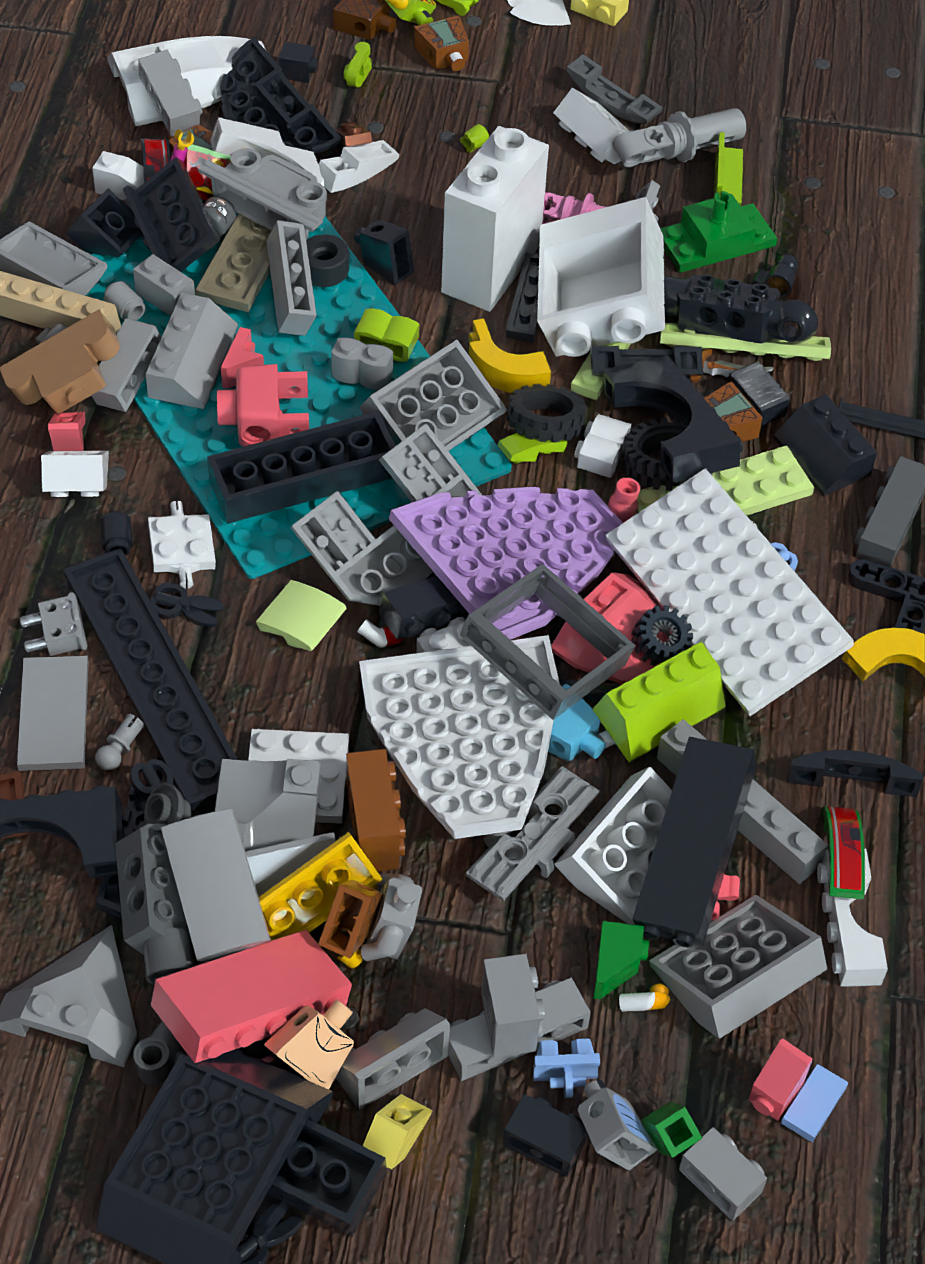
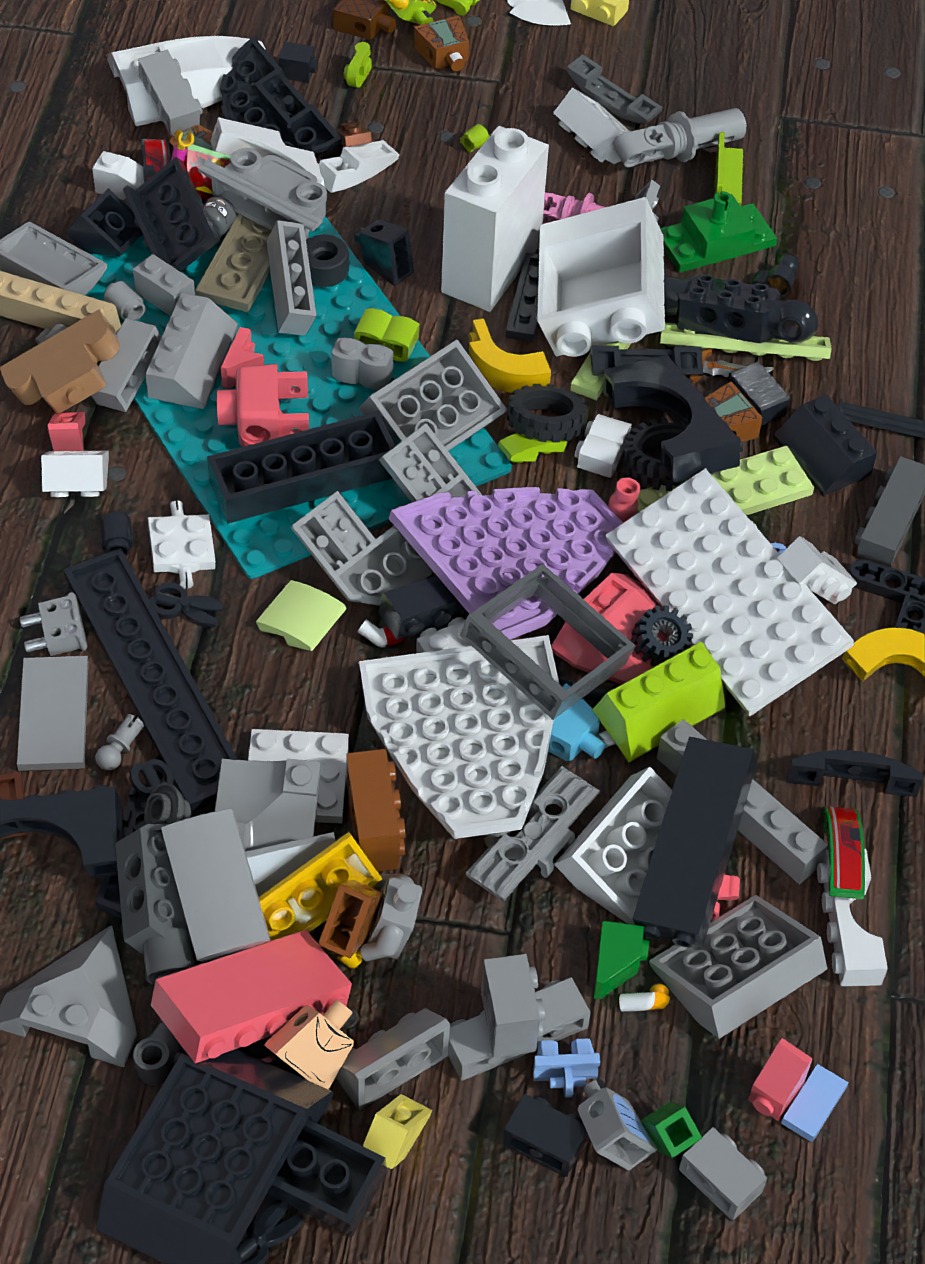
(817, 570): none -> white arch

